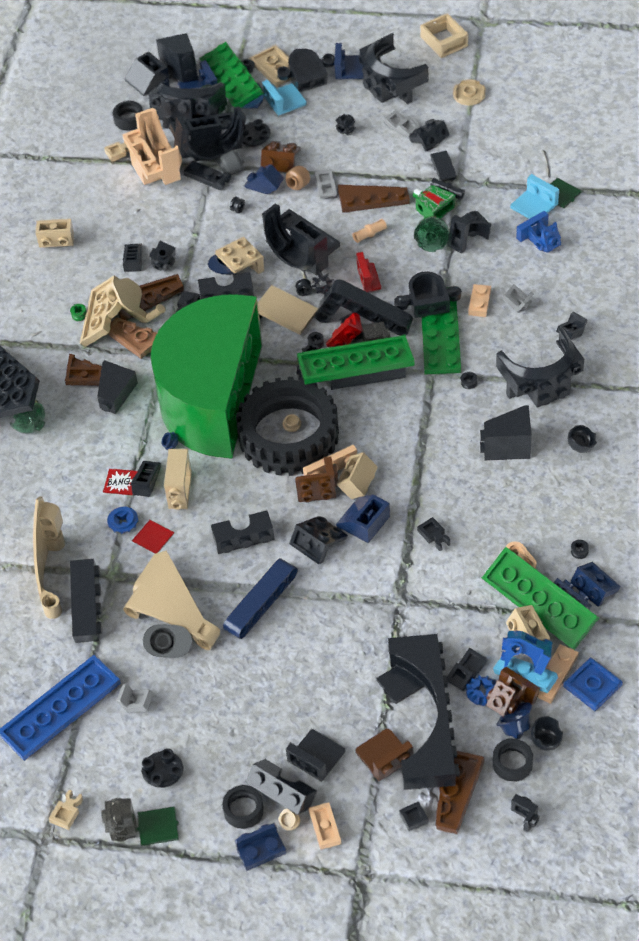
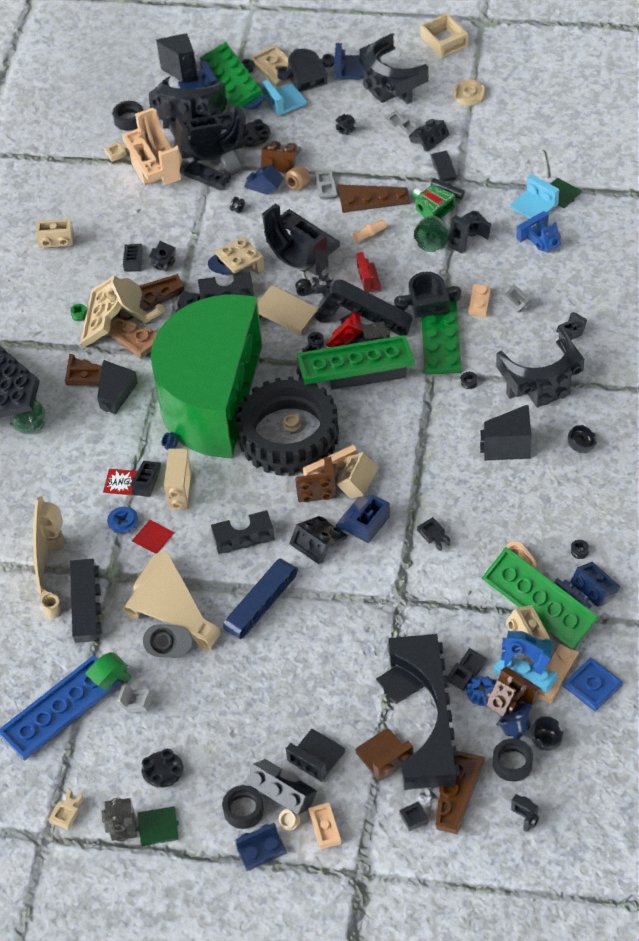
(108, 670): none -> green brick
(146, 73): slope -> none

